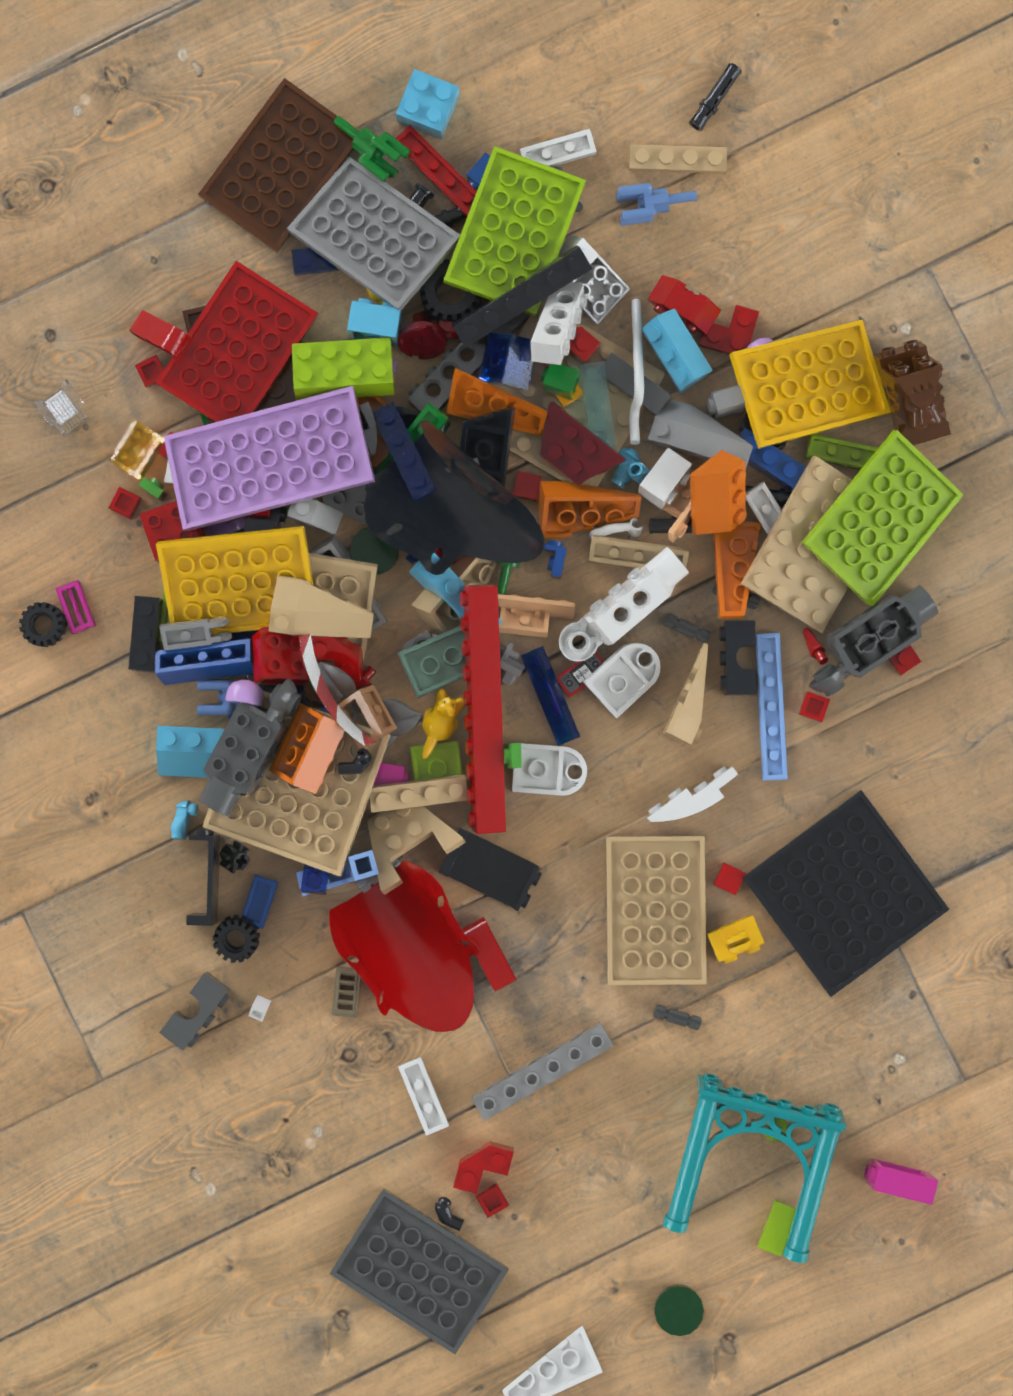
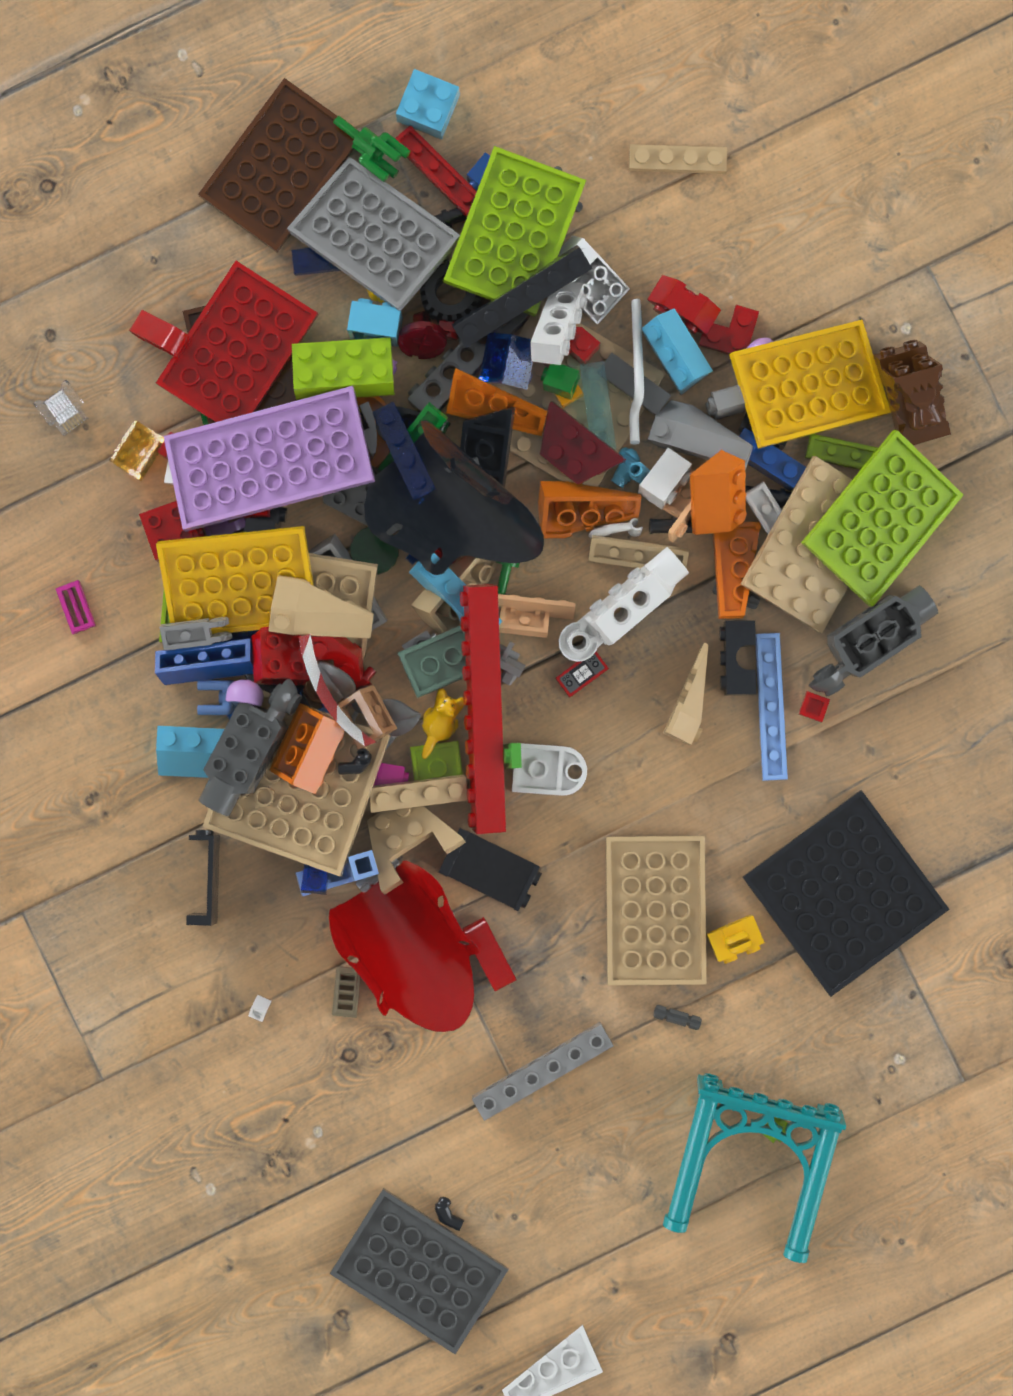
(30, 617): black tyre -> none
(125, 503): red tile -> none
(145, 633): black brick -> none
(150, 370): red plate -> none
(153, 487): bright green plate -> none
(182, 819): medium azure arm -> none
(210, 994): dark grey arch -> none
(232, 952): black tyre -> none
(234, 857): pearl dark grey gear -> none
(259, 900): blue tile -> none
(316, 515): white slope -> none
(421, 195): black bush -> none
(423, 1095): white plate -> none
(489, 1157): red brick -> none
(492, 1200): red tile -> none
(527, 486): red tile -> none
(550, 696): clear blue plate -> none
(555, 563): blue bracket -> none
(561, 149): white plate -> none
(622, 678): white tile -> none
(649, 202): medium blue plant -> none
(678, 1310): dark green tile -> none
(685, 804): white slope -> none
(687, 628): dark grey axle -> none
(709, 105): black pin -> none
(729, 878): red tile -> none
(777, 1228): lime tile -> none
(814, 646): red bar -> none
(901, 1181): dark pink window -> none
(905, 660): red plate -> none

